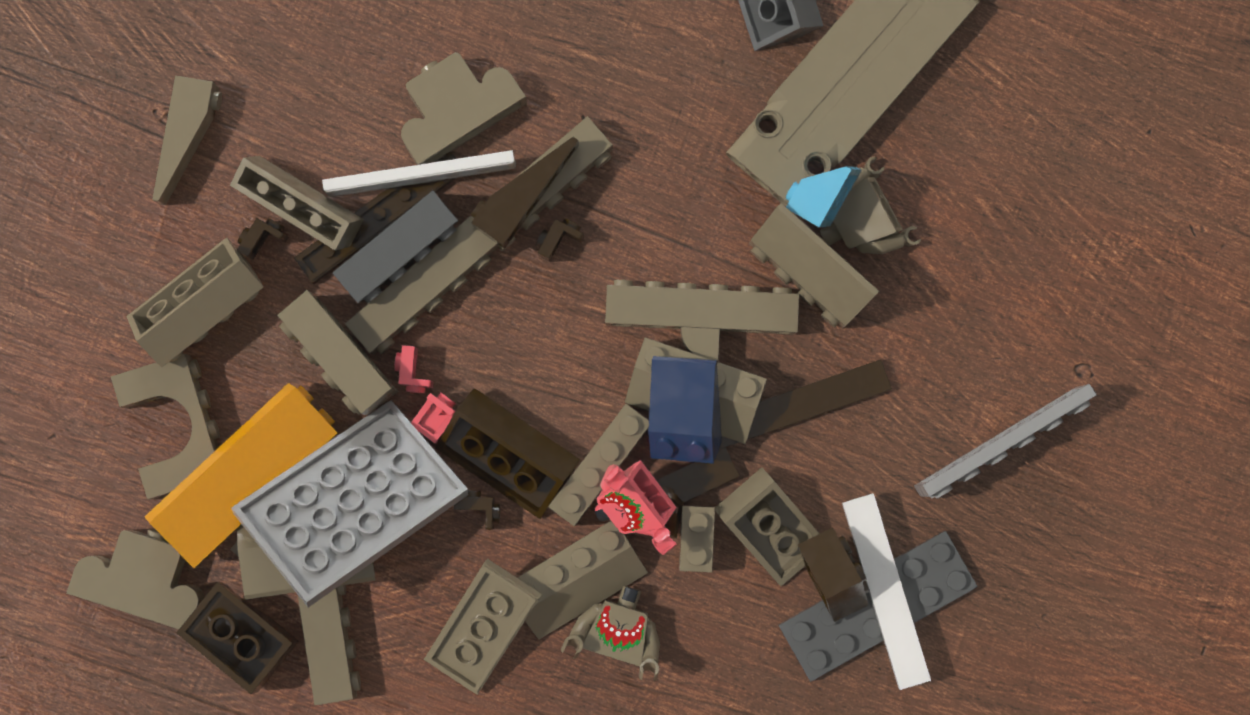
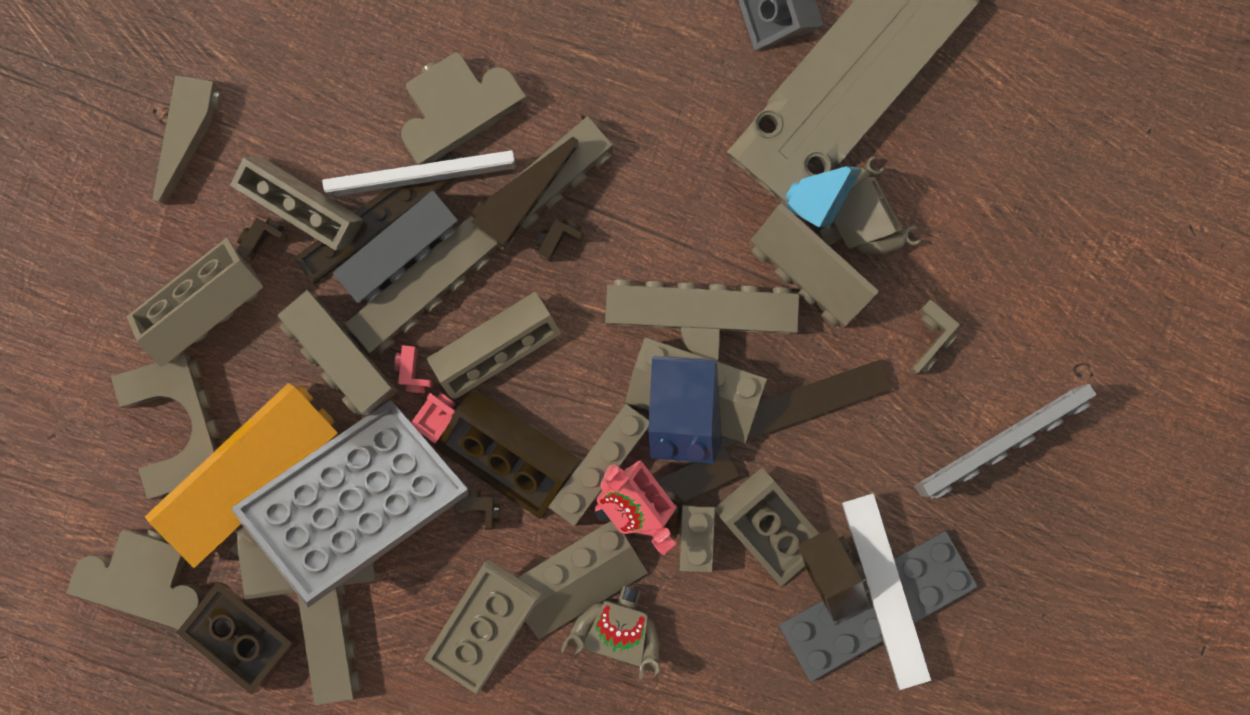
(493, 346): none -> dark tan brick
(935, 319): none -> dark tan bracket

